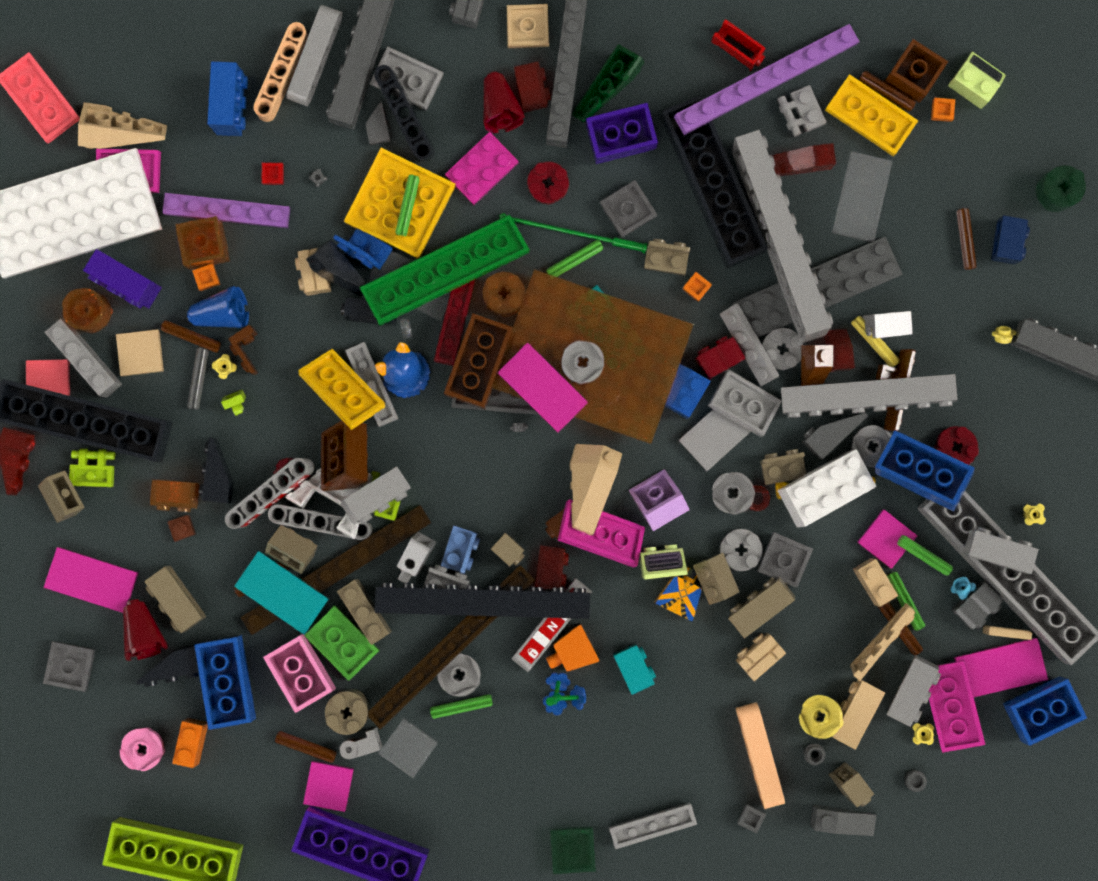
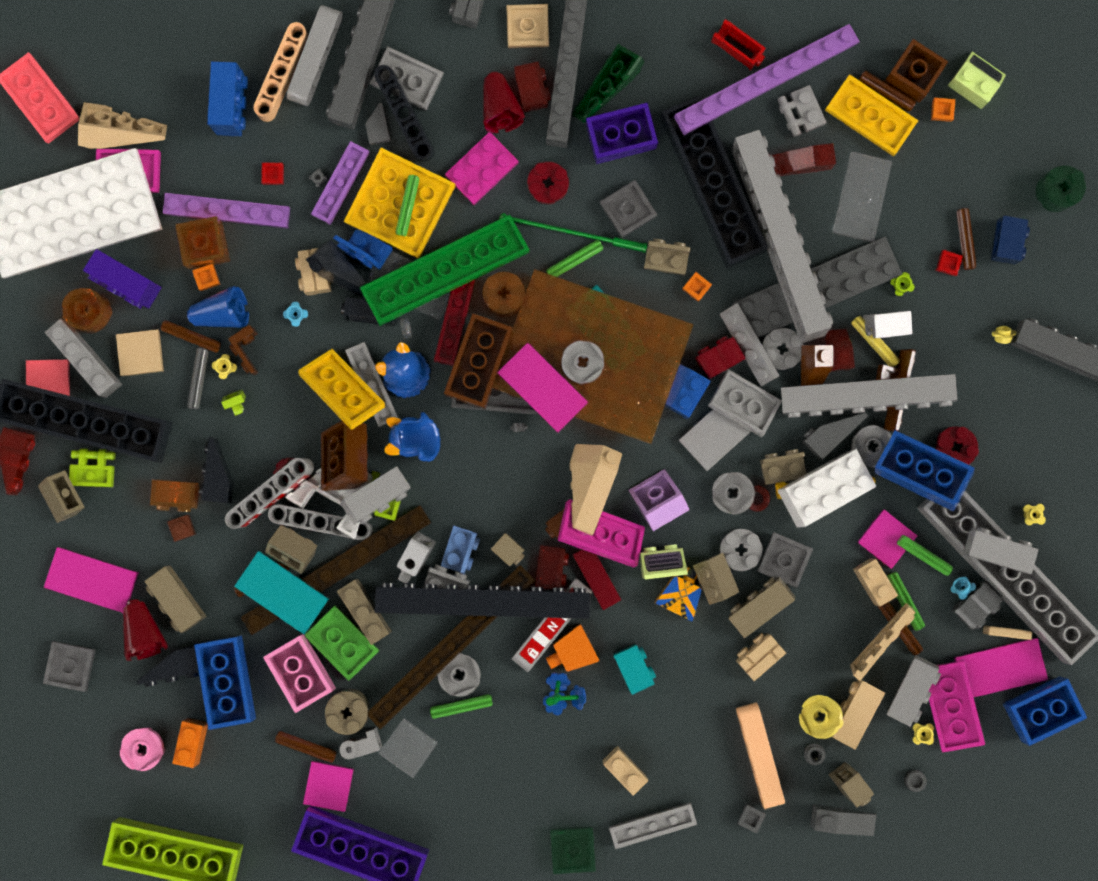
(289, 314): none -> medium azure plate
(340, 183): none -> medium lavender plate
(413, 437): none -> blue hair
(597, 578): none -> dark red tile
(625, 770): none -> tan brick
(908, 286): none -> lime plate
(949, 263): none -> red tile

